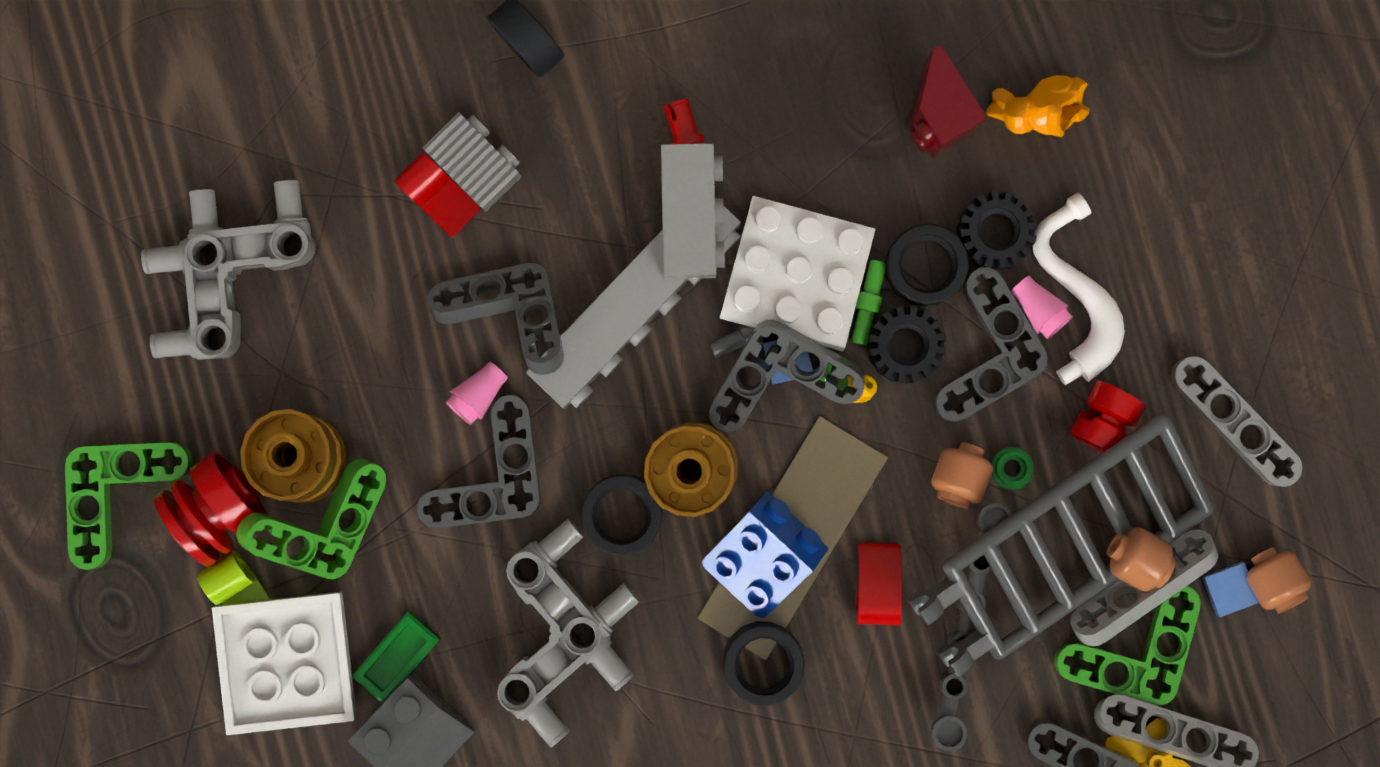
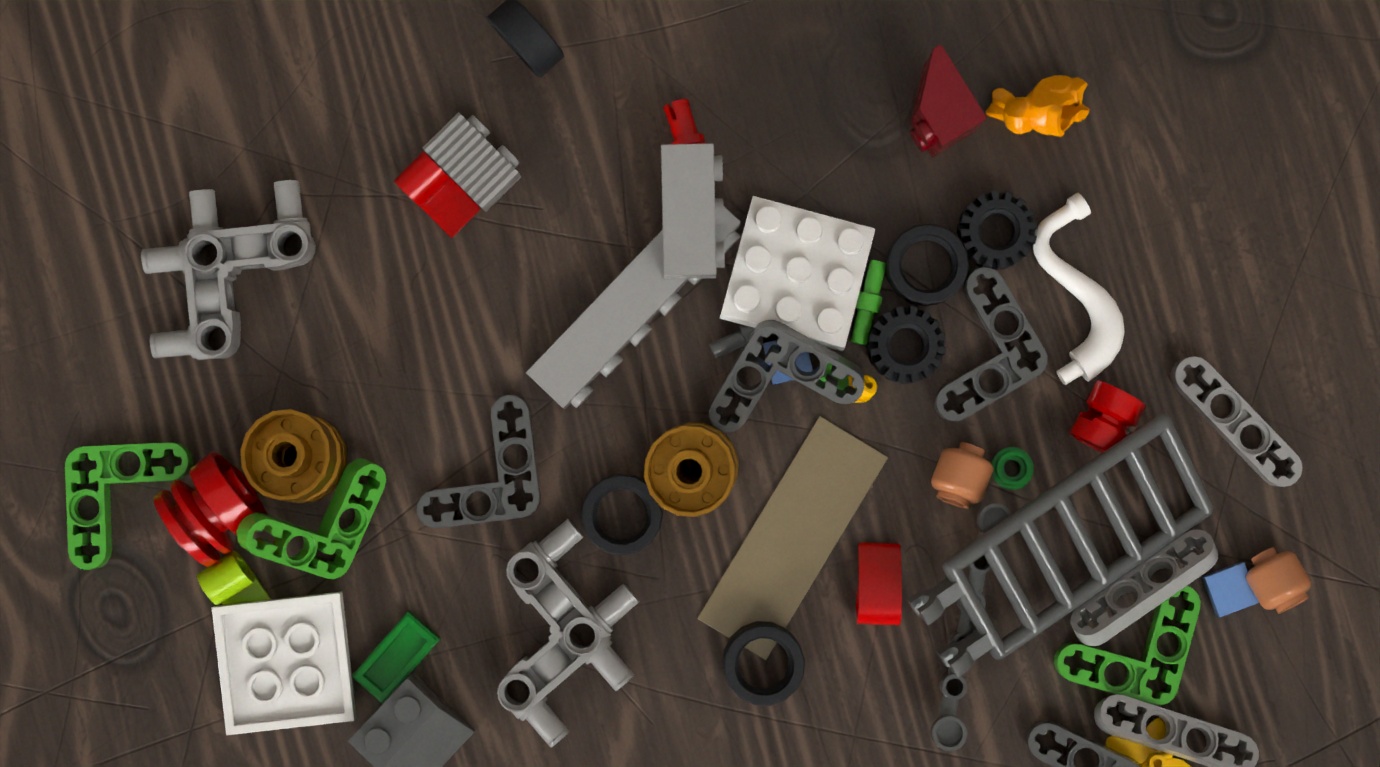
(475, 395): bright pink cone -> none
(523, 301): dark grey beam -> none
(765, 555): bracket -> none
(1042, 308): bright pink cone -> none
(1141, 559): nougat head -> none

